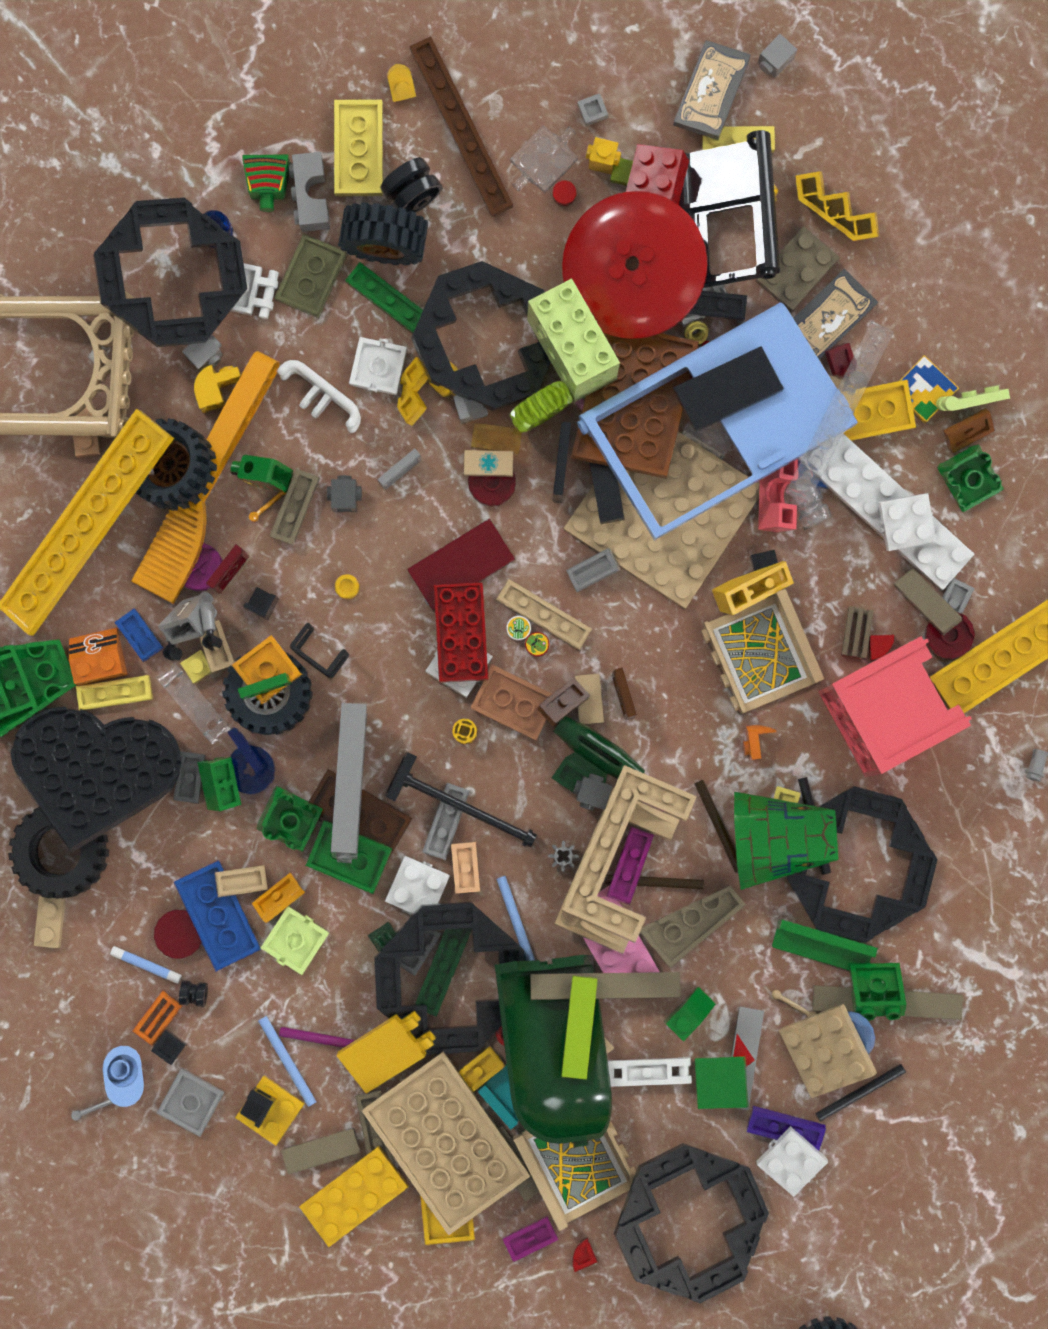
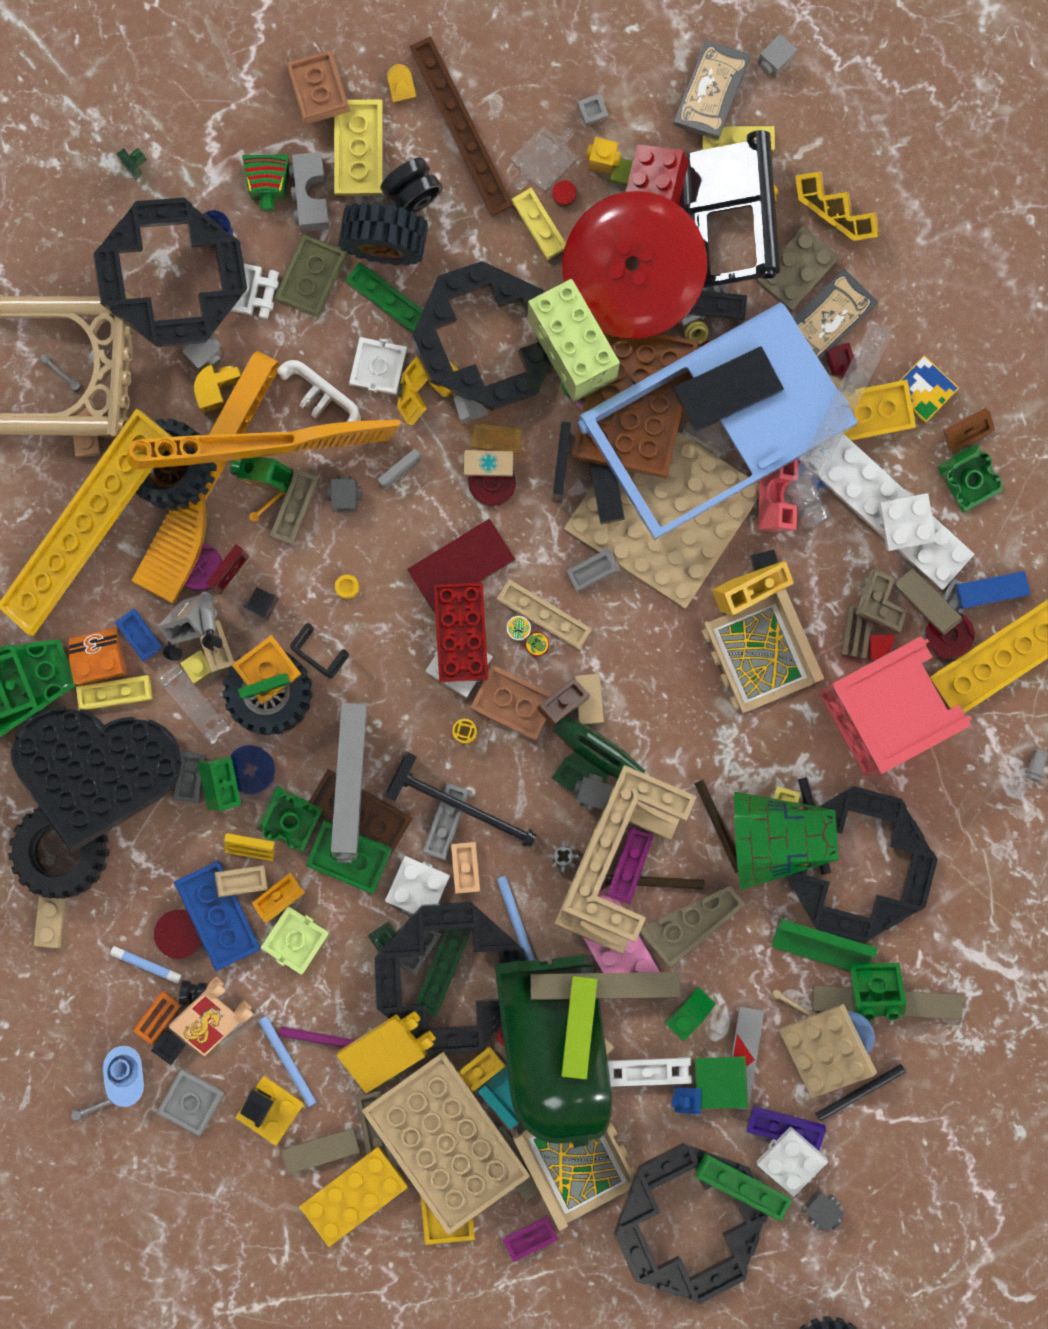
(75, 385): none -> light grey hinge
(132, 161): none -> clear green tile
(209, 1019): none -> flag
(246, 749): clear blue tile -> none
(249, 445): none -> light orange piece
(249, 847): none -> yellow tile
(318, 87): none -> nougat tile
(539, 224): none -> light yellow tile
(541, 406): lime gear -> none
(583, 1255): red tile -> none
(623, 694): reddish brown tile -> none
(687, 1100): none -> blue tile
(743, 1187): none -> green tile
(752, 746): orange plate -> none
(823, 1211): none -> dark grey brick
(875, 604): none -> dark tan tile
(972, 399): yellowish green plate -> none
(992, 590): none -> blue tile

